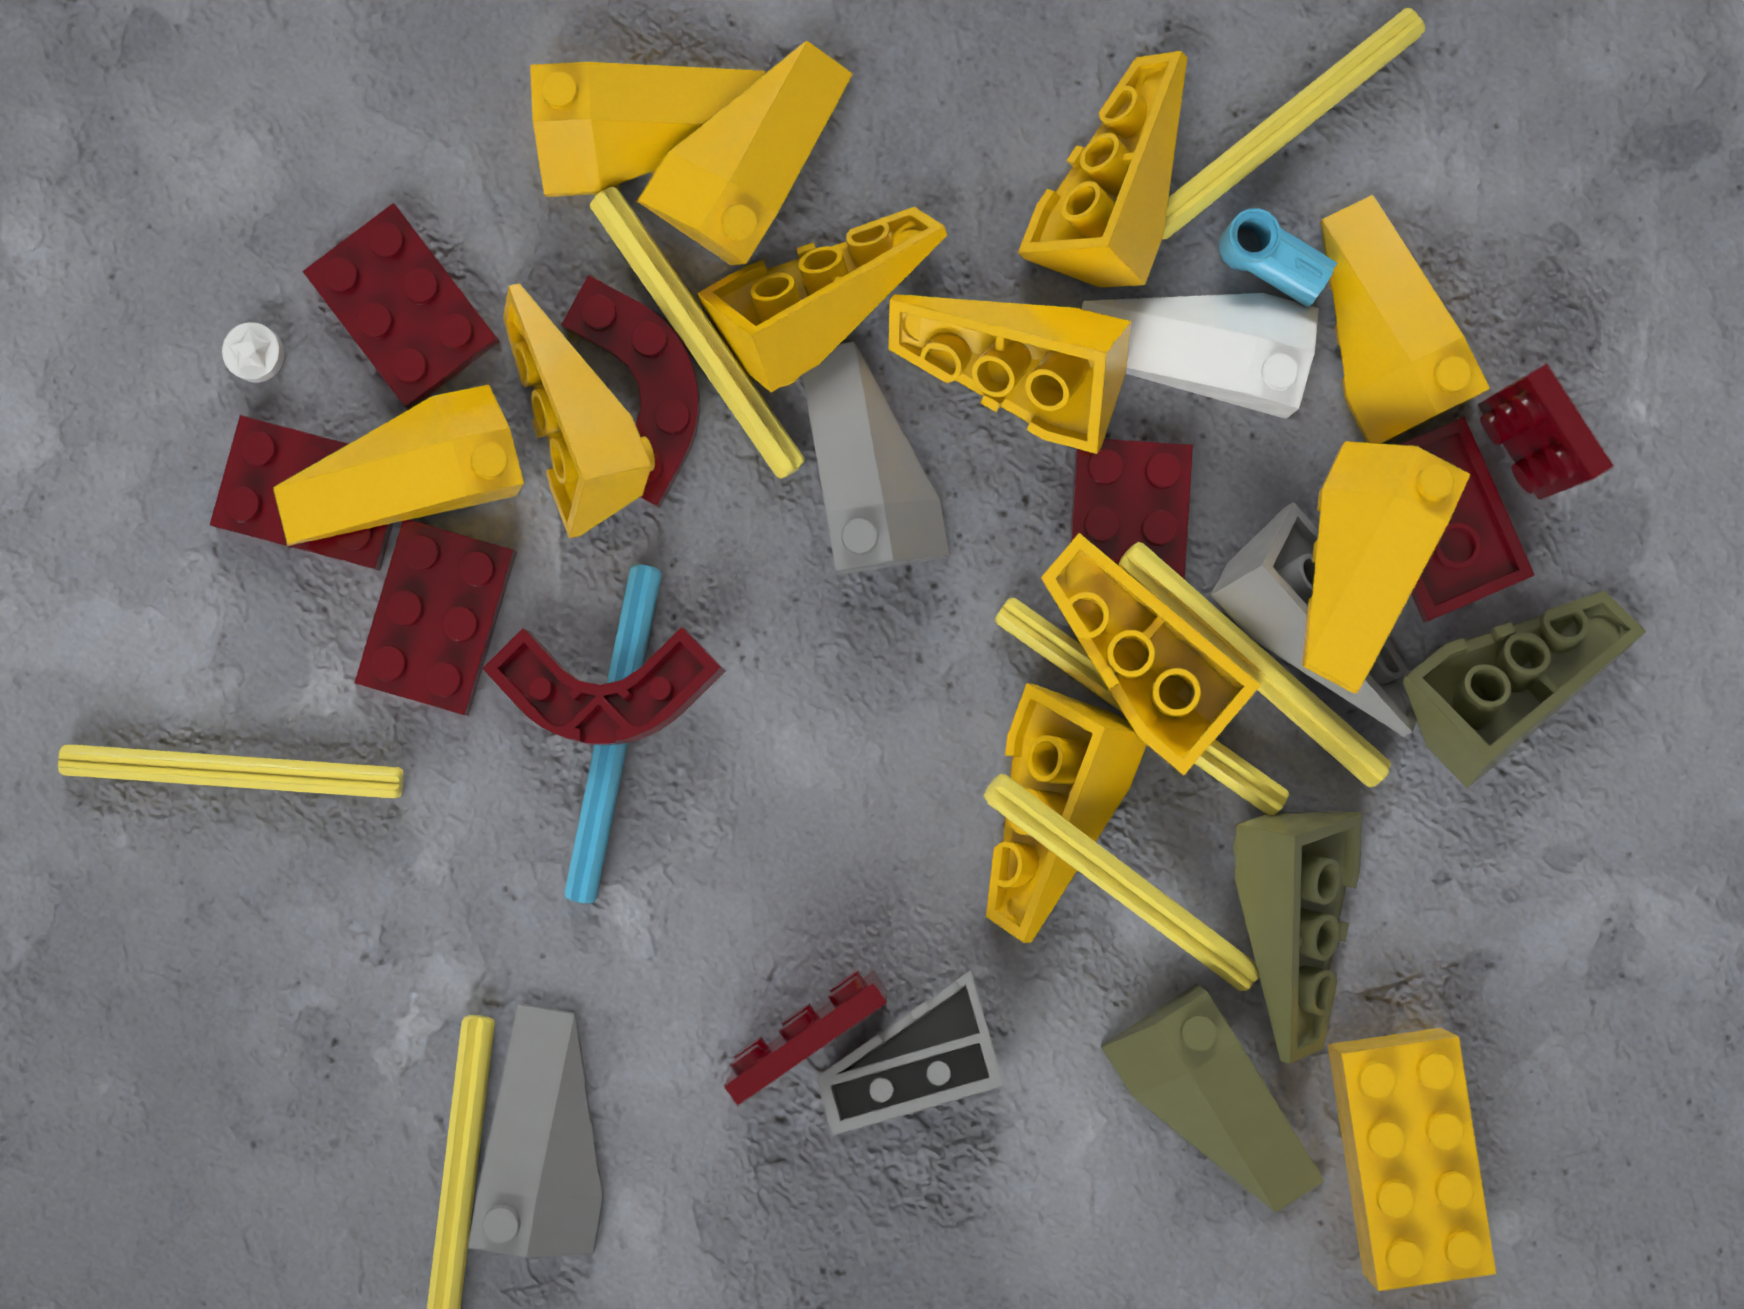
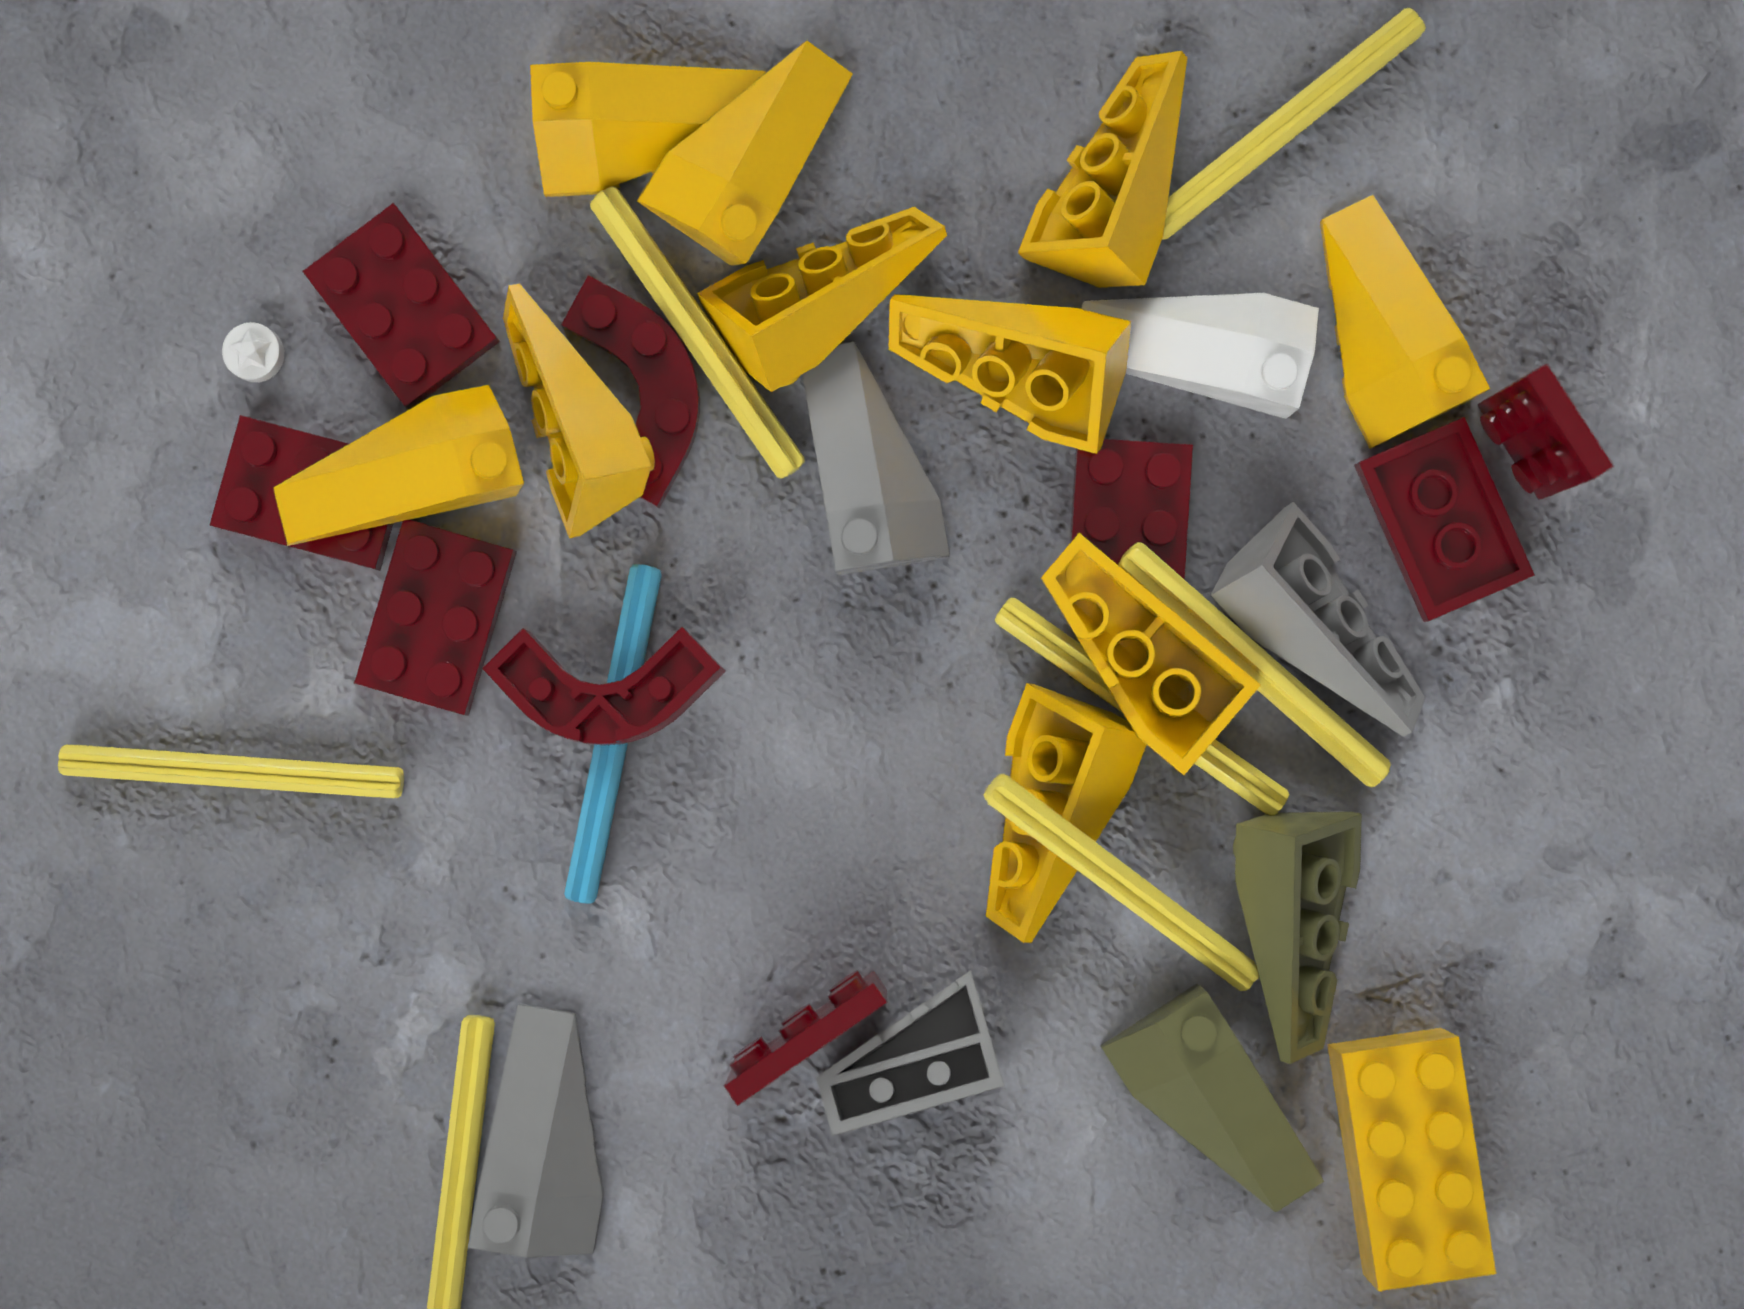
(1283, 259): medium azure piece -> none
(1375, 535): yellow wedge -> none
(1500, 687): olive wedge -> none

